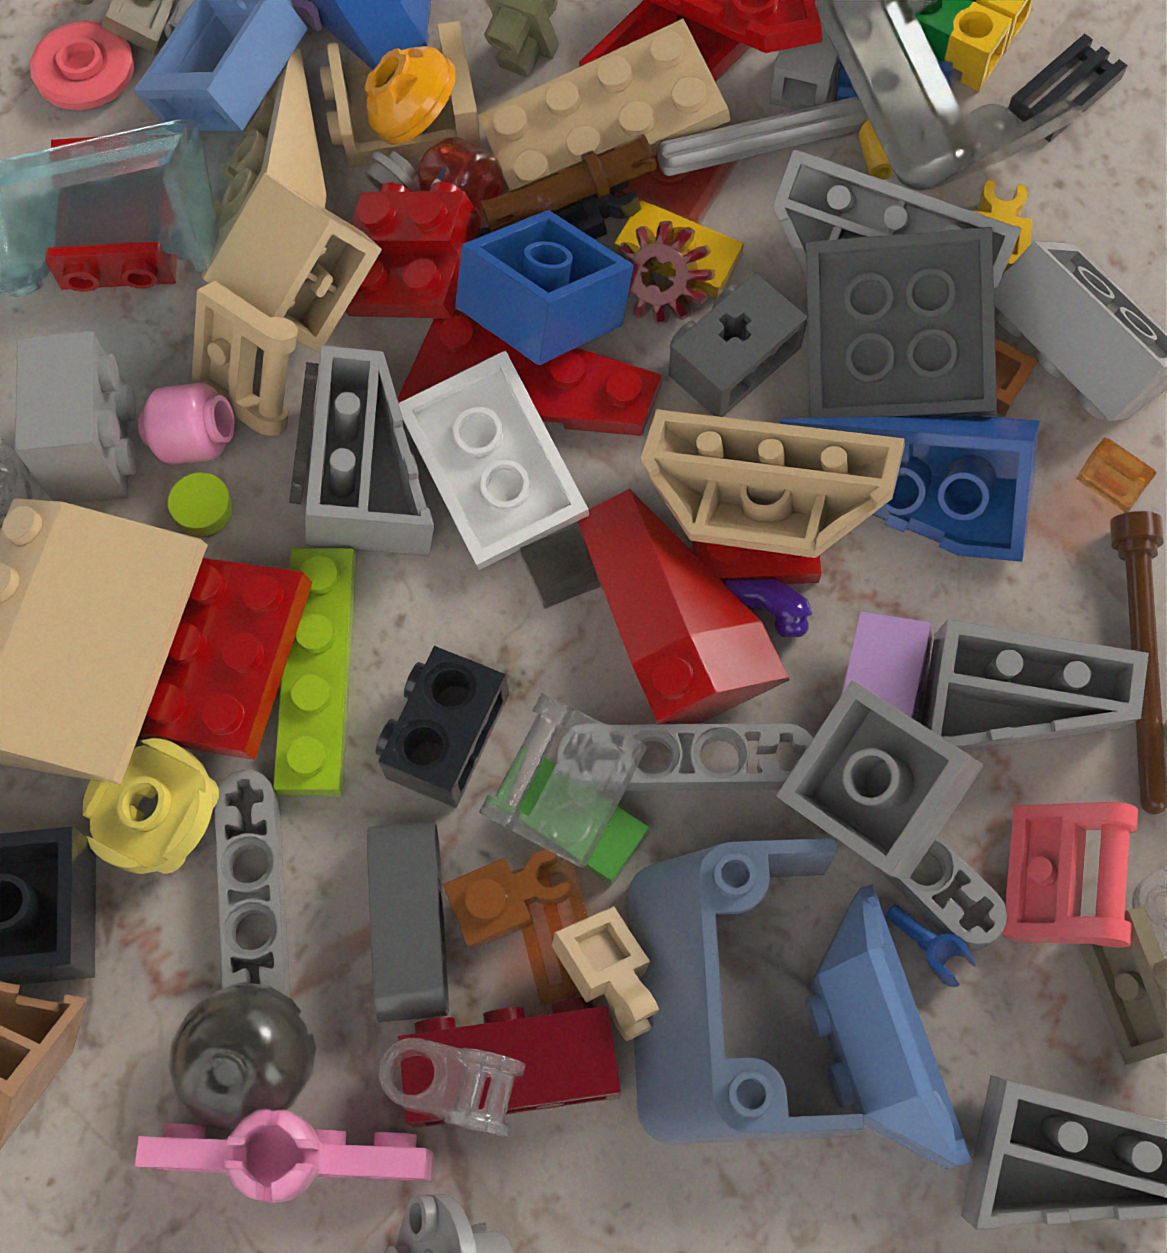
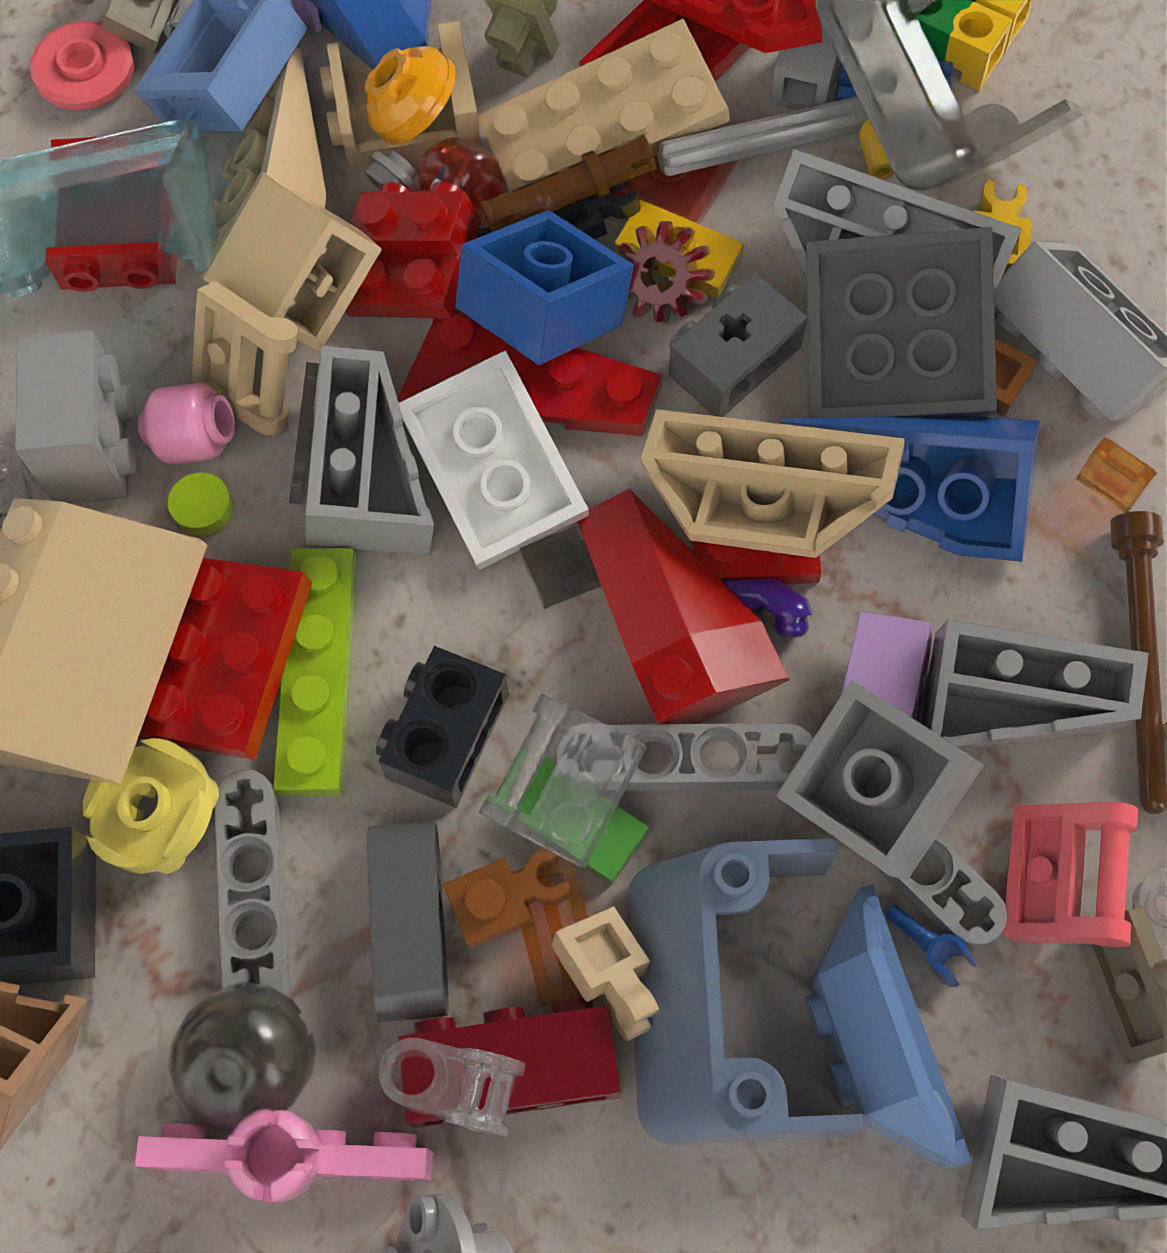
(1092, 61): black tile -> none

